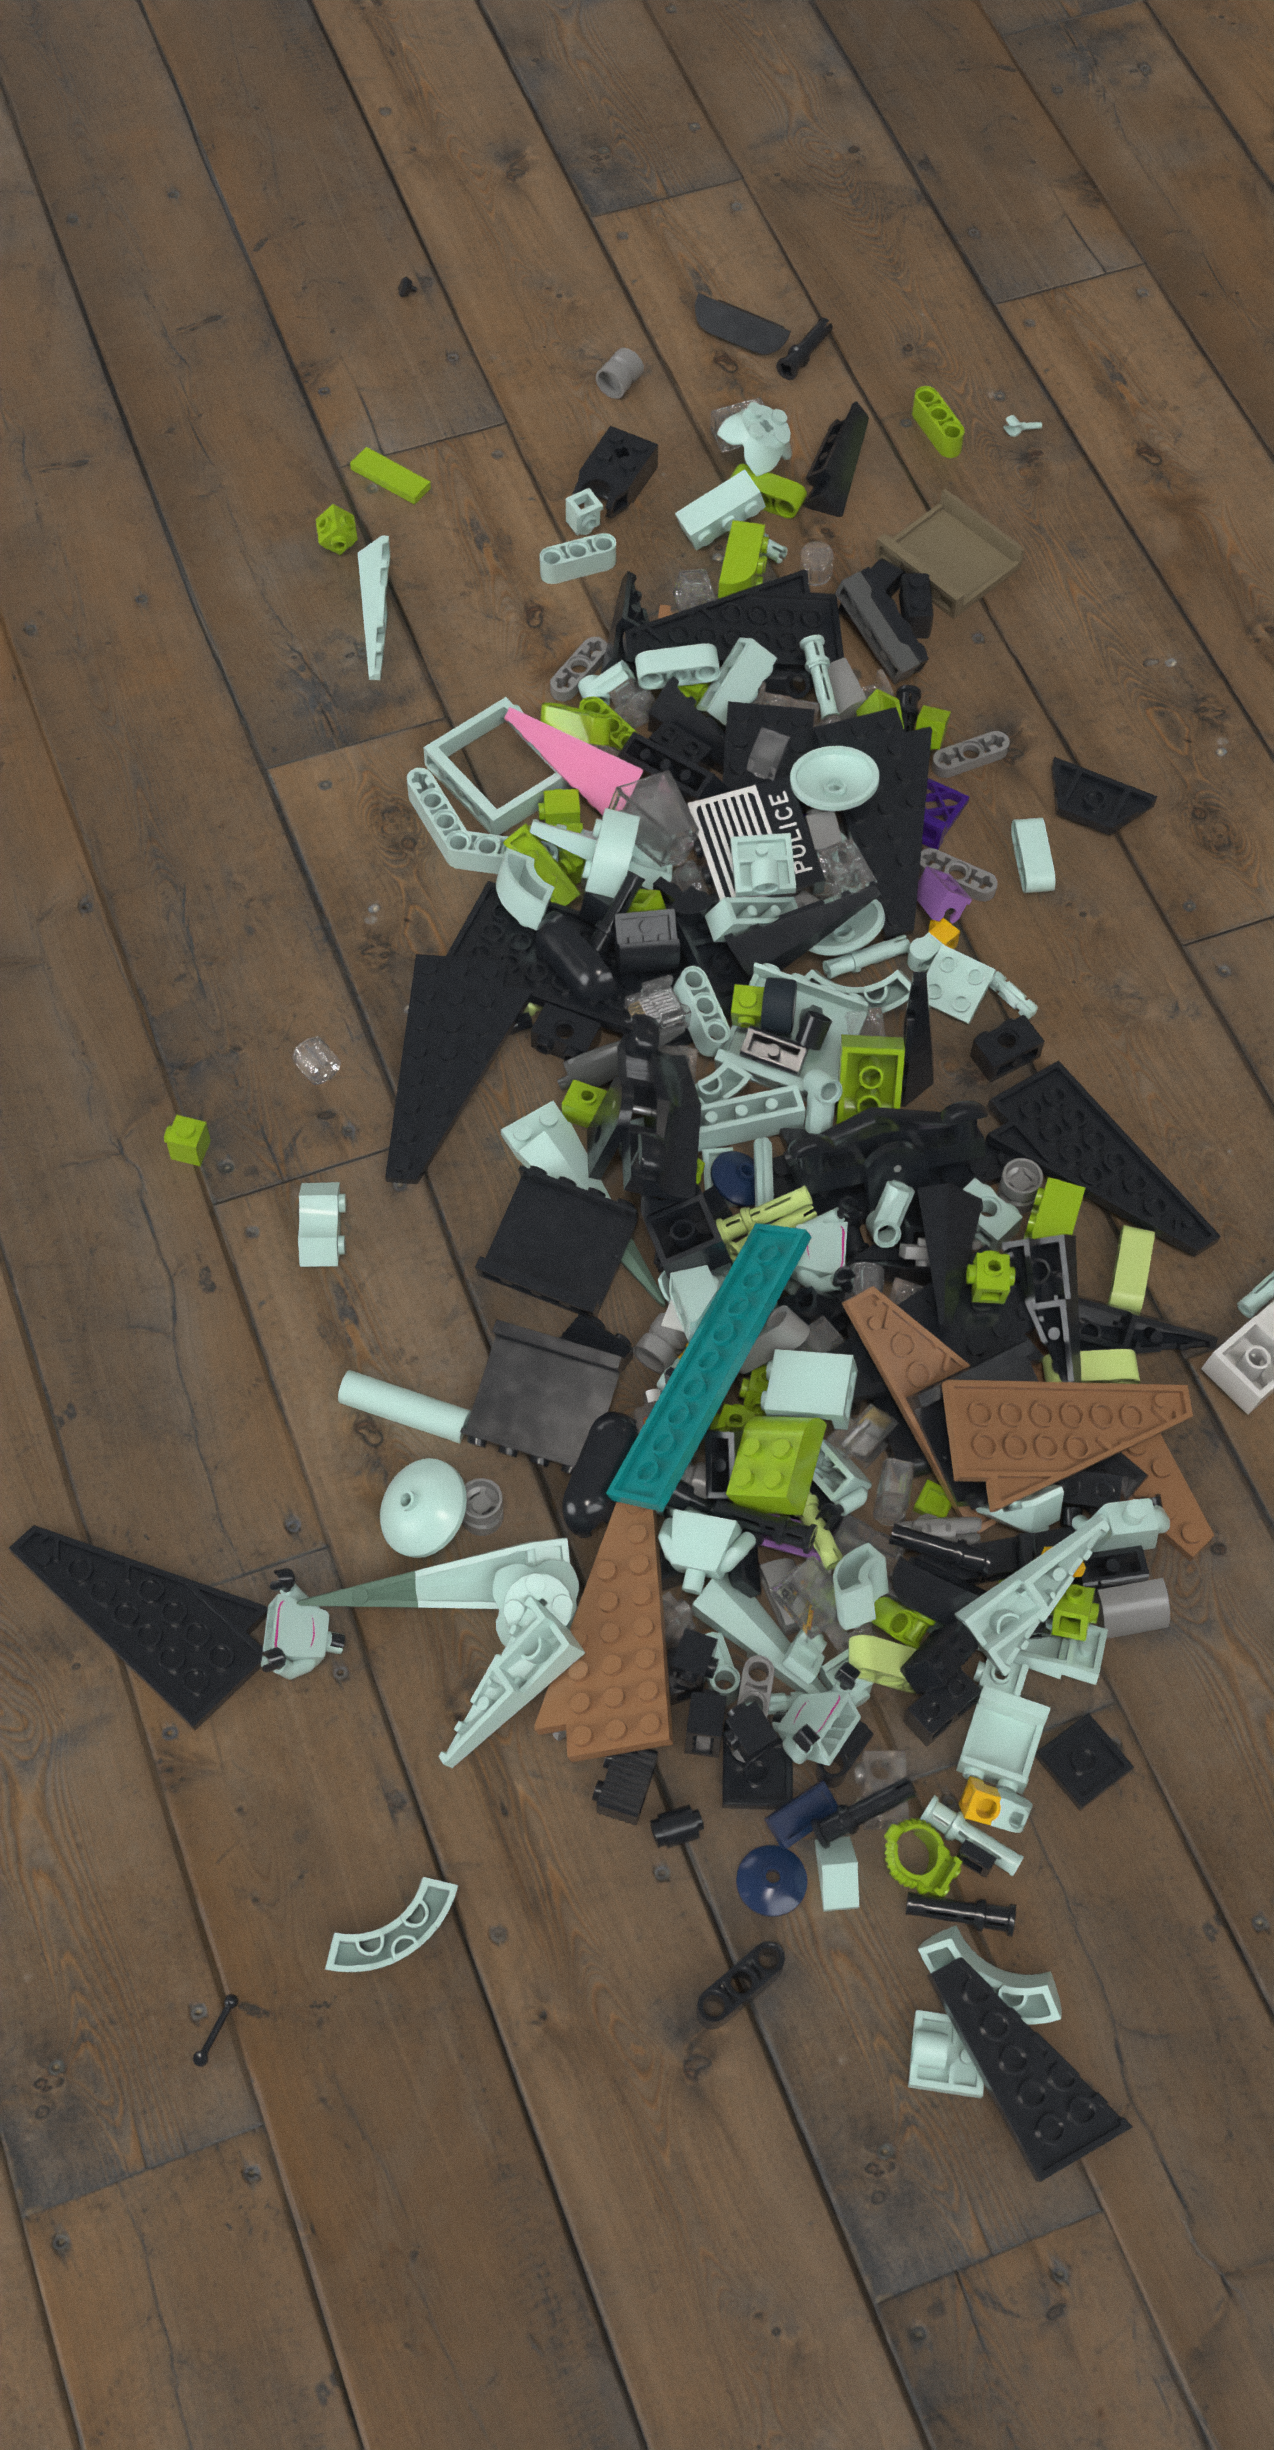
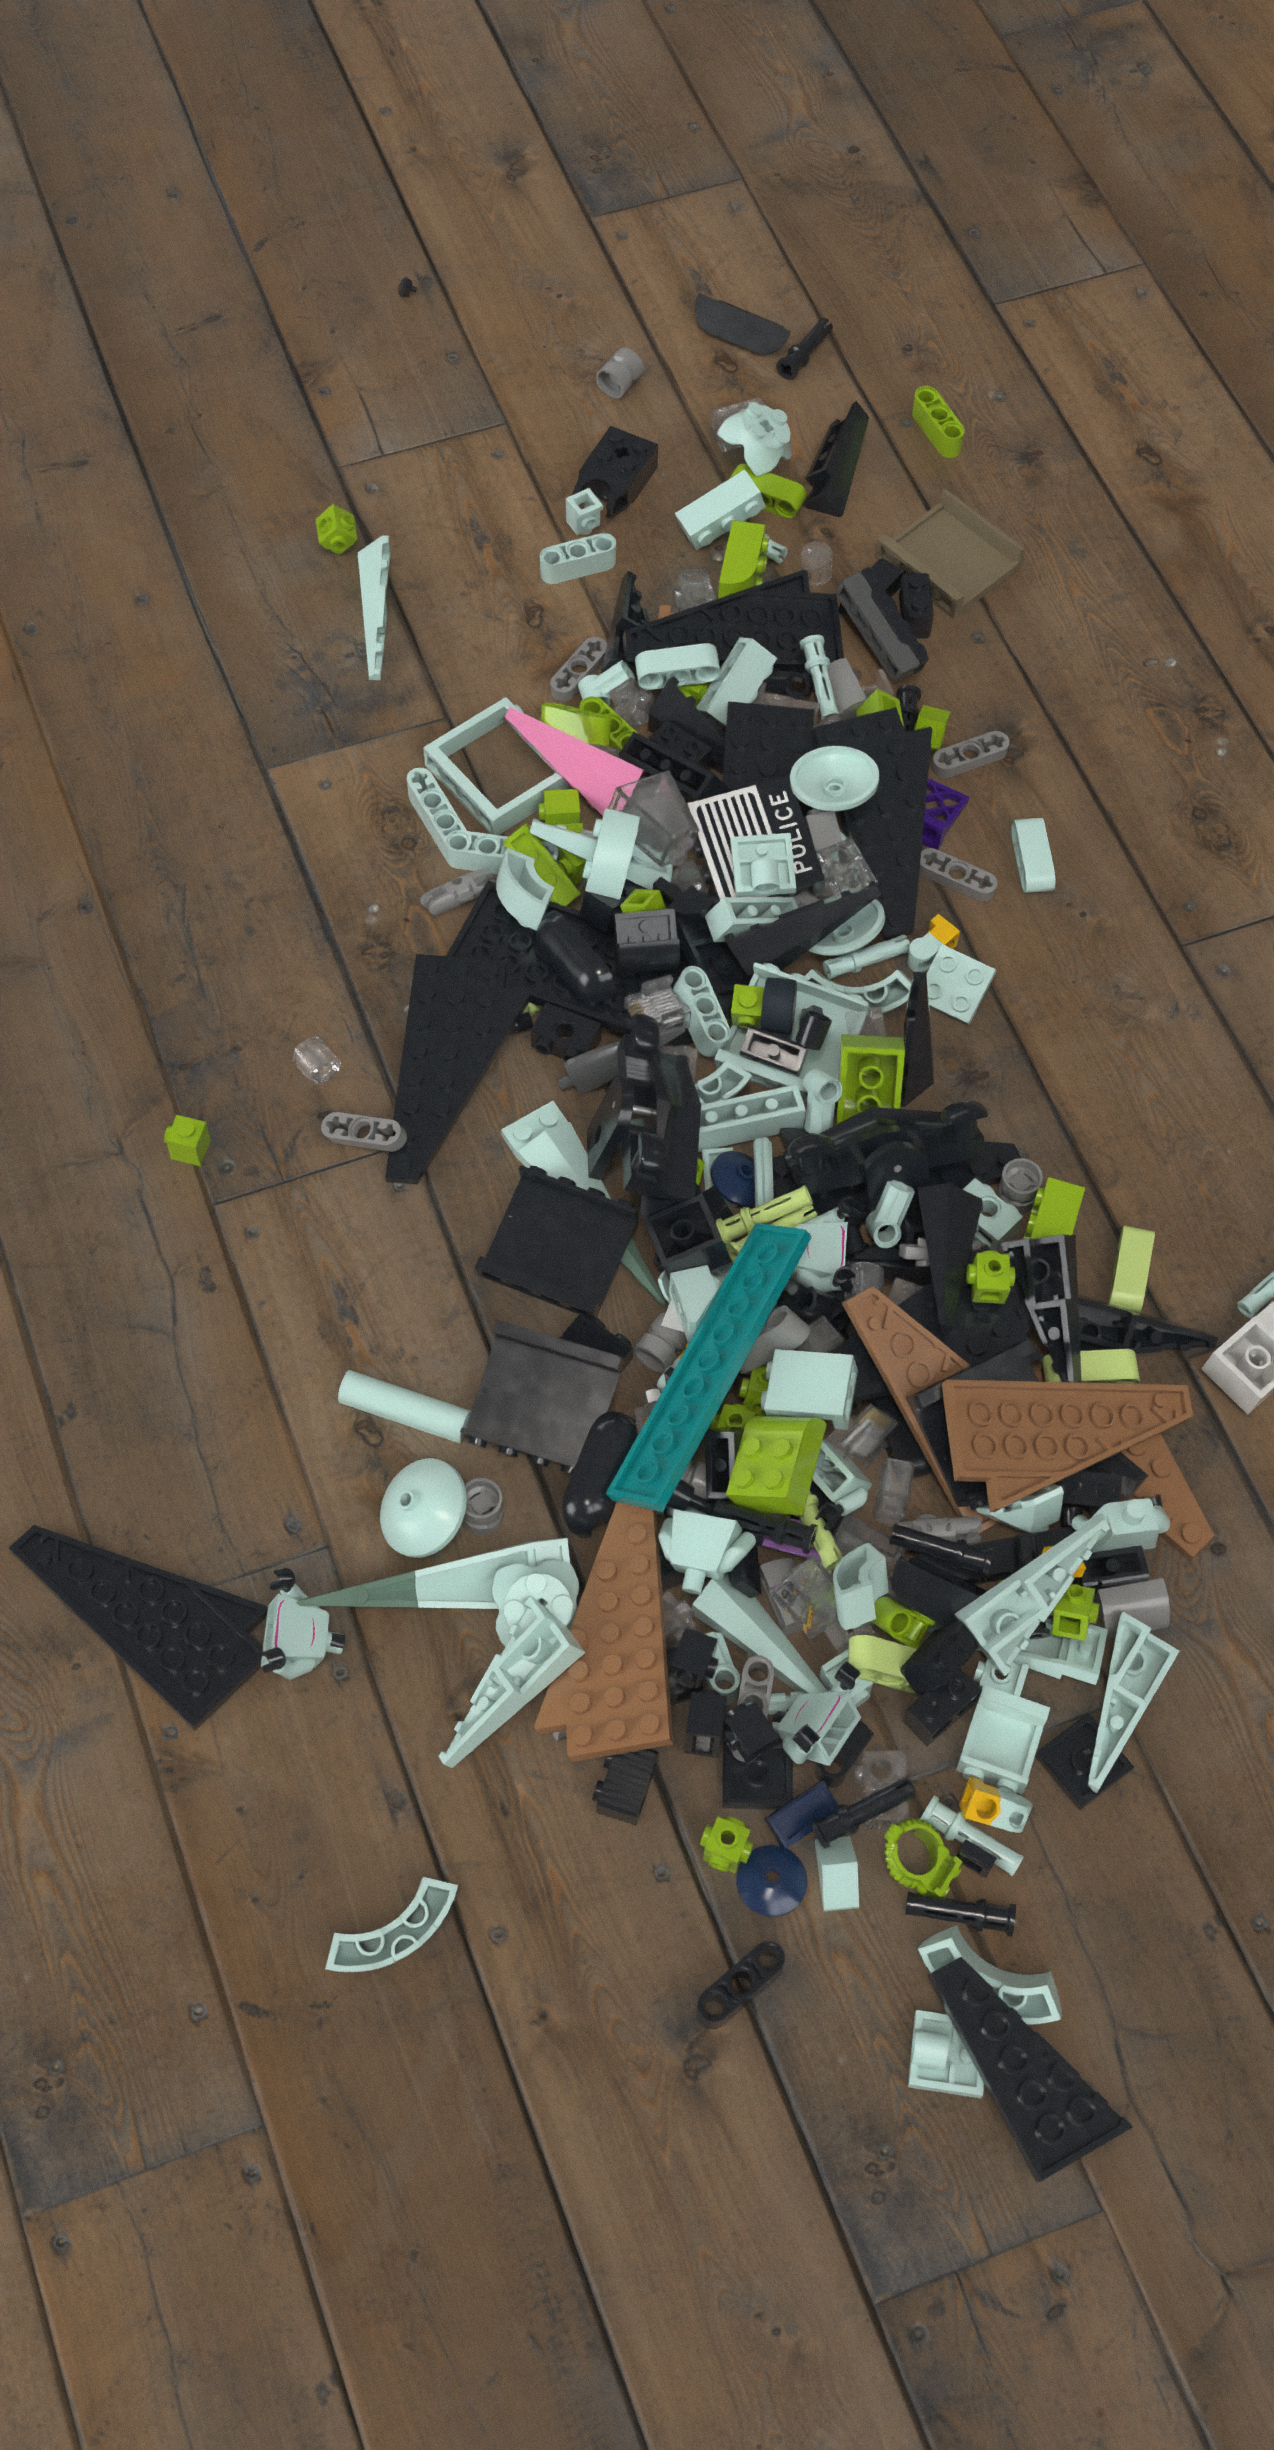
(200, 2058): black hinge -> none
(320, 1224): light aqua brick -> none
(373, 1140): none -> light grey beam
(390, 475): lime tile -> none
(456, 891): none -> light grey hinge
(582, 1103): lime brick -> none
(604, 932): black pin -> none
(676, 1826): black brick -> none
(726, 1856): none -> lime brick
(767, 754): clear brick -> none
(805, 1656): light aqua plate -> none
(932, 1501): lime tile -> none
(940, 892): medium lavender hinge -> none
(999, 1061): black brick -> none
(1013, 995): light aqua axle -> none
(1015, 427): light aqua hand -> none
(1078, 1142): black wing -> none
(1096, 799): black wing -> none
(1133, 1678): none -> light aqua wedge

